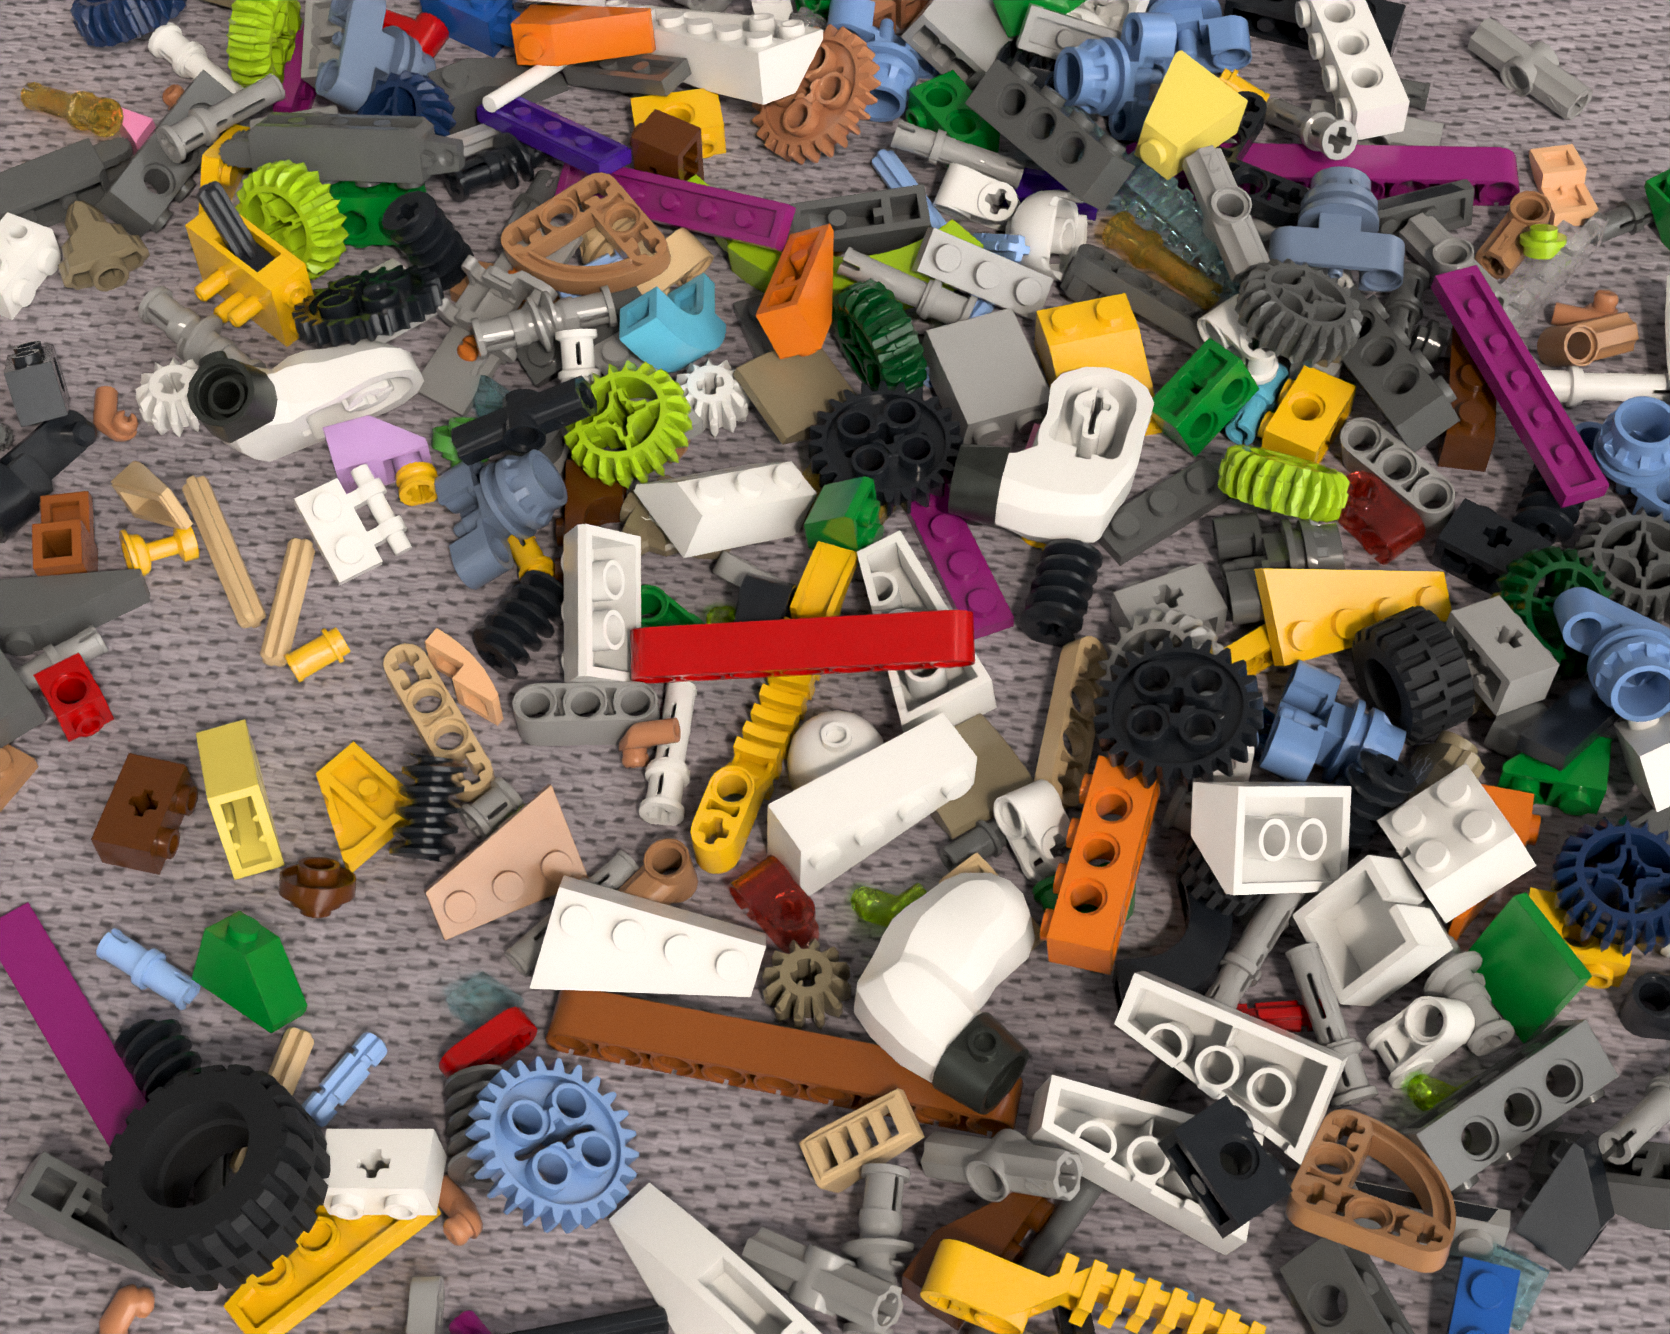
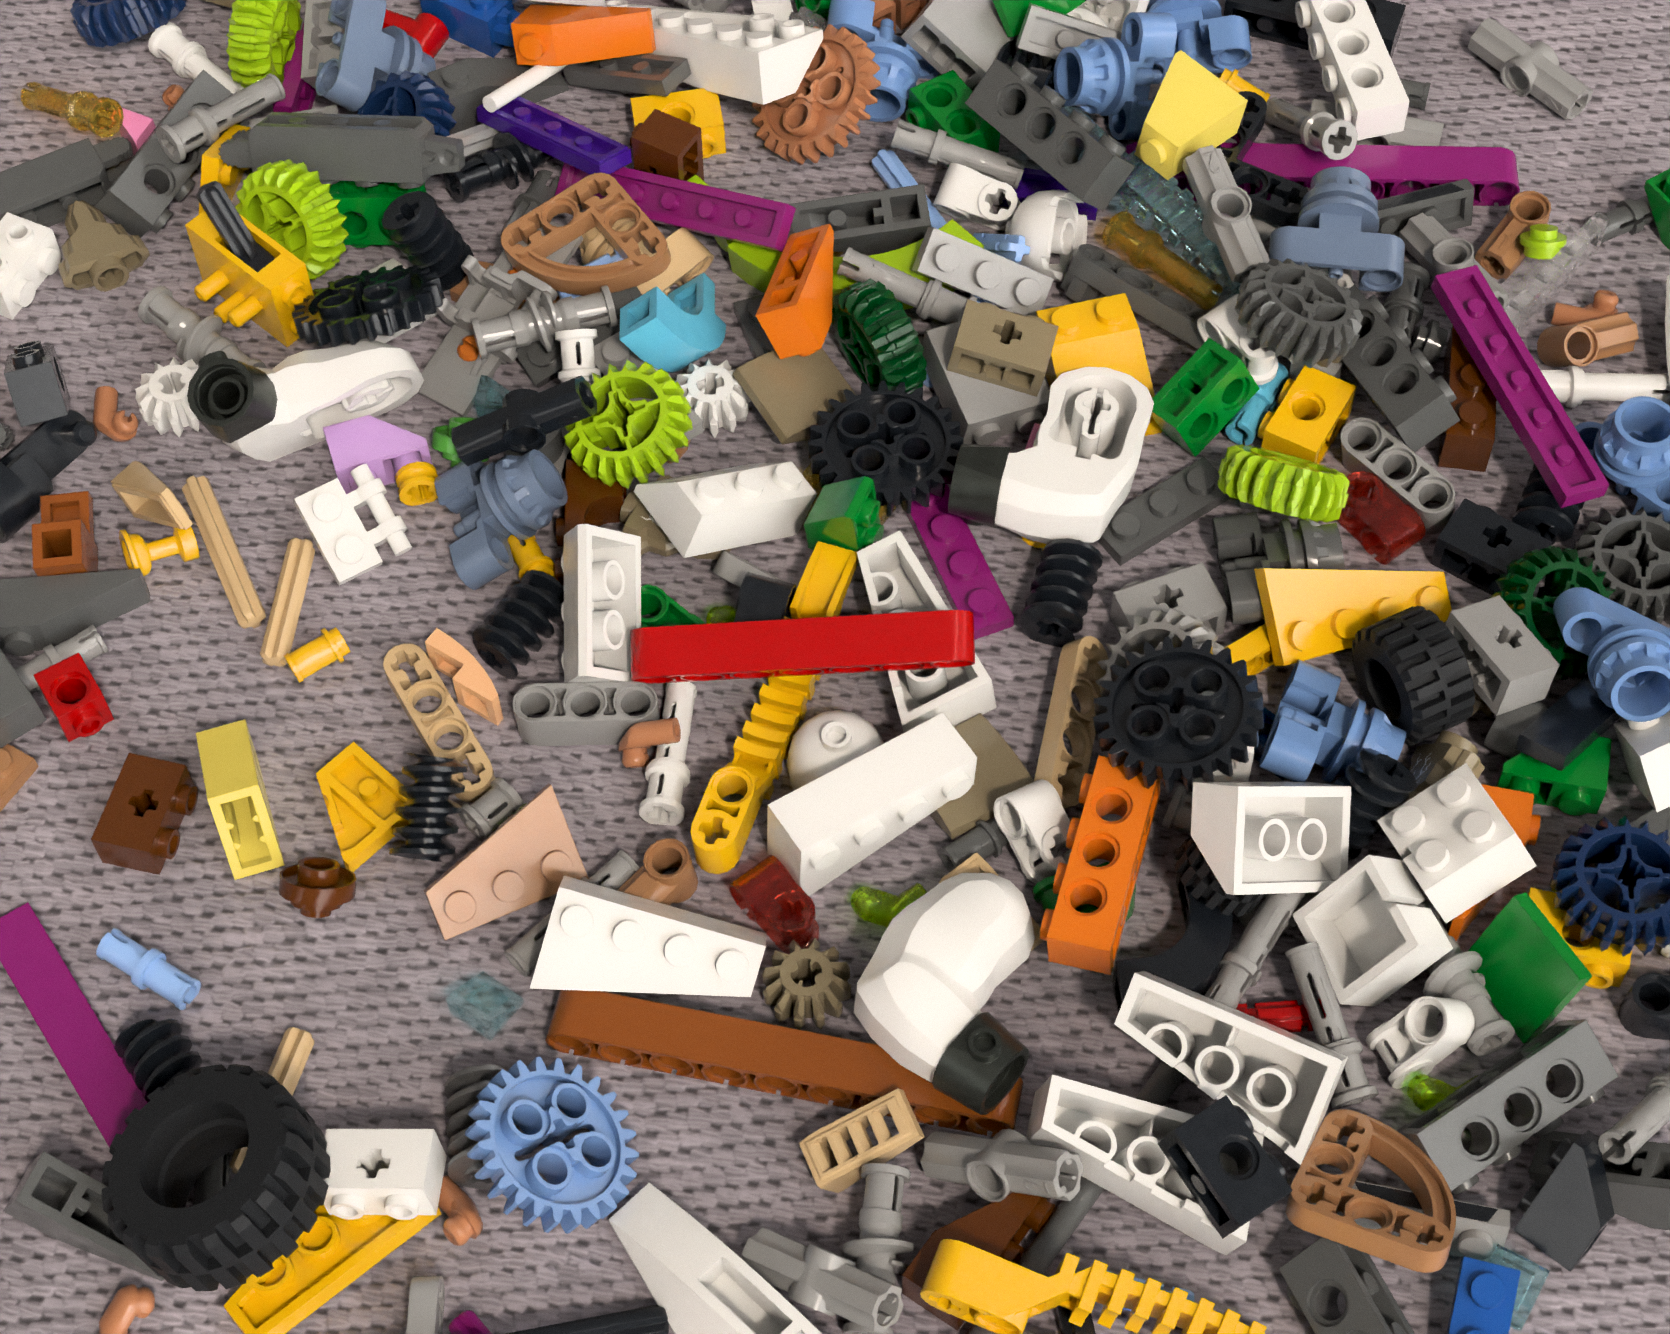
(249, 971): green slope -> none
(345, 1078): light blue axle -> none
(491, 1043): red beam -> none
(1002, 347): none -> dark tan brick
(1561, 179): light nougat slope -> none

